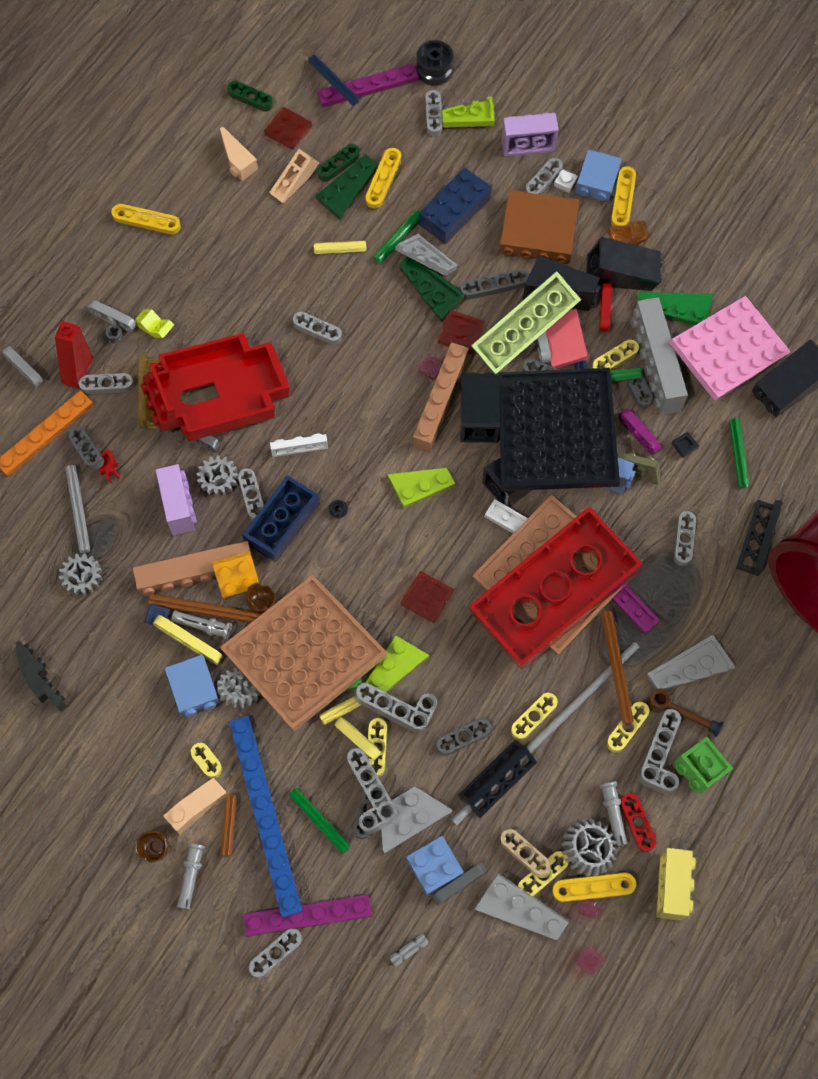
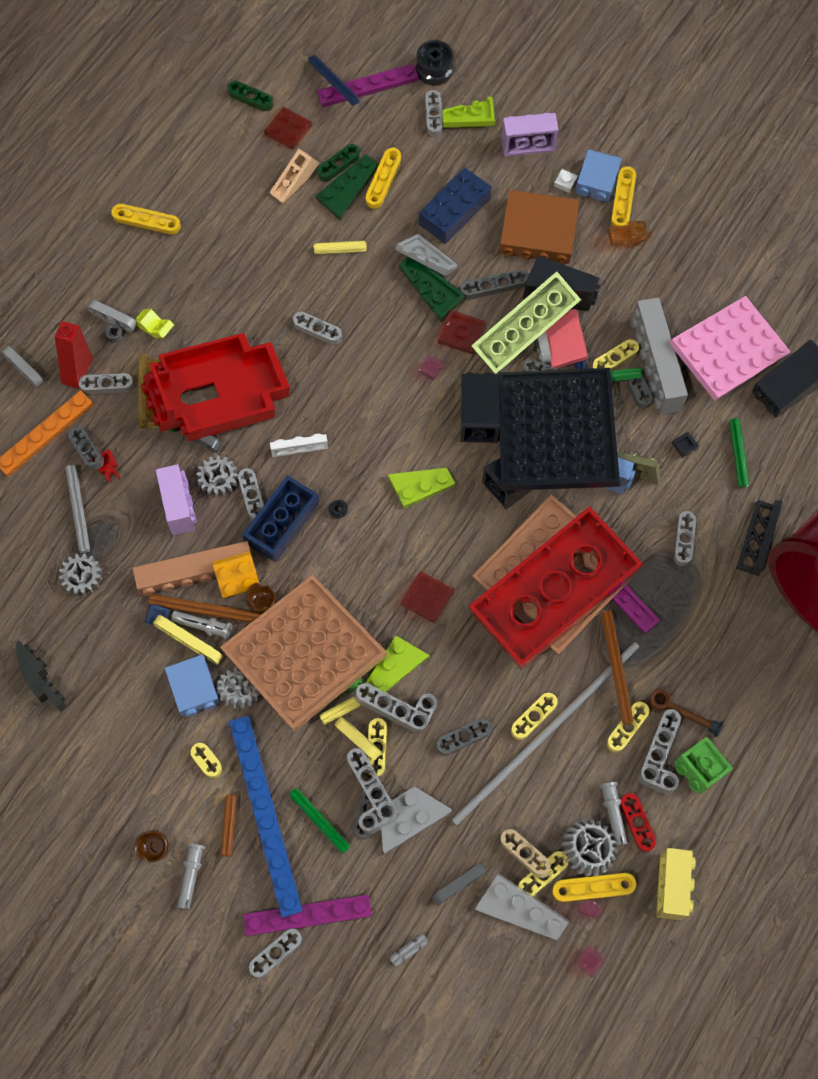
(194, 805): light nougat slope -> none
(241, 161): light nougat slope -> none
(397, 237): green axle -> none
(434, 866): medium blue brick -> none
(440, 397): nougat brick -> none
(495, 774): black fence -> none
(504, 516): white plate -> none
(545, 171): light grey beam -> none
(605, 307): red beam -> none
(624, 265): black slope -> none
(639, 431): magenta beam -> none
(682, 307): green wing -> none
(692, 665): light grey wing -> none

